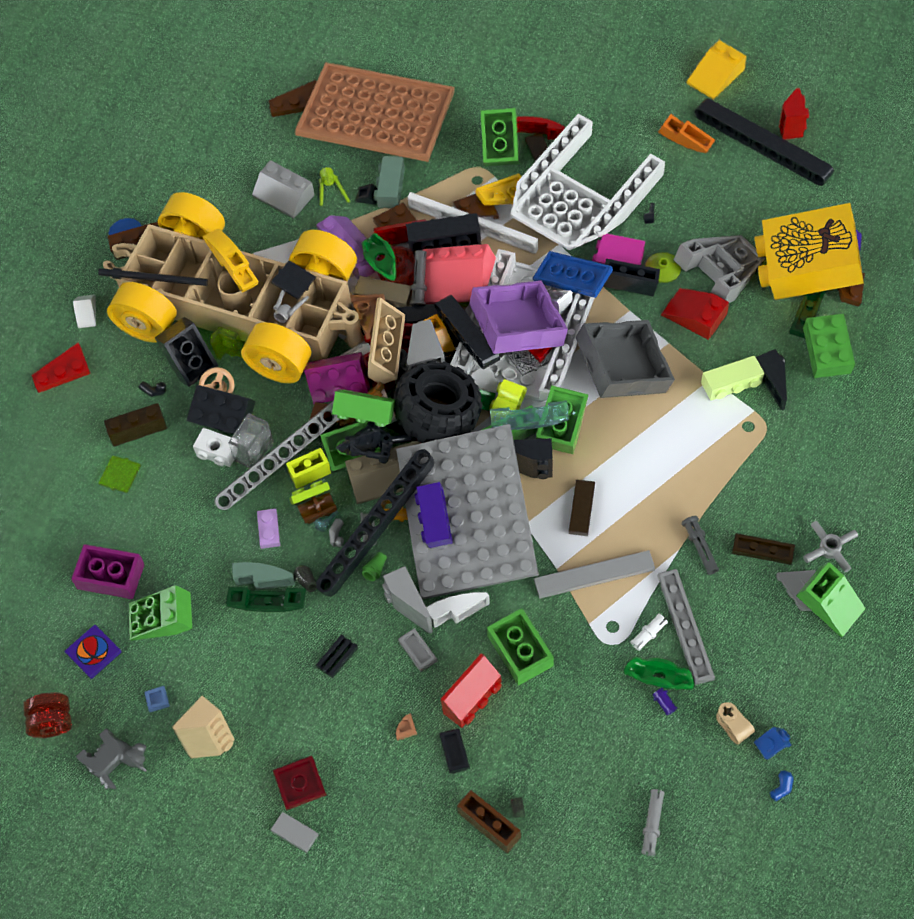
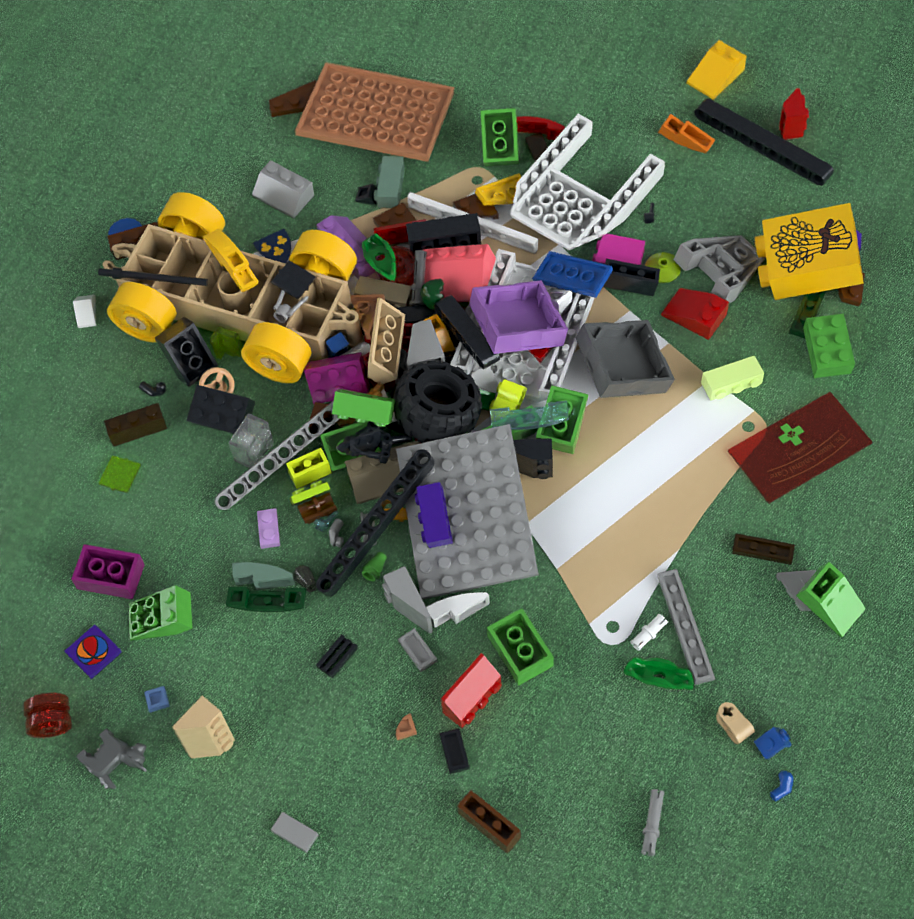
(62, 369): red wing -> none
(210, 440): white brick -> none
(275, 246): none -> dark blue sticker
(299, 782): dark red plate -> none
(328, 178): lime plant -> none
(336, 345): none -> blue slope
(431, 293): none -> dark green hair
(517, 807): clear smoke piece -> none
(525, 361): clear piece -> none
(581, 507): dark brown tile -> none
(594, 574): light grey tile -> none
(664, 701): dark purple pin -> none
(695, 537): dark grey pin -> none
(774, 376): black slope -> none
(799, 447): none -> clear red piece
(830, 539): light grey bar -> none

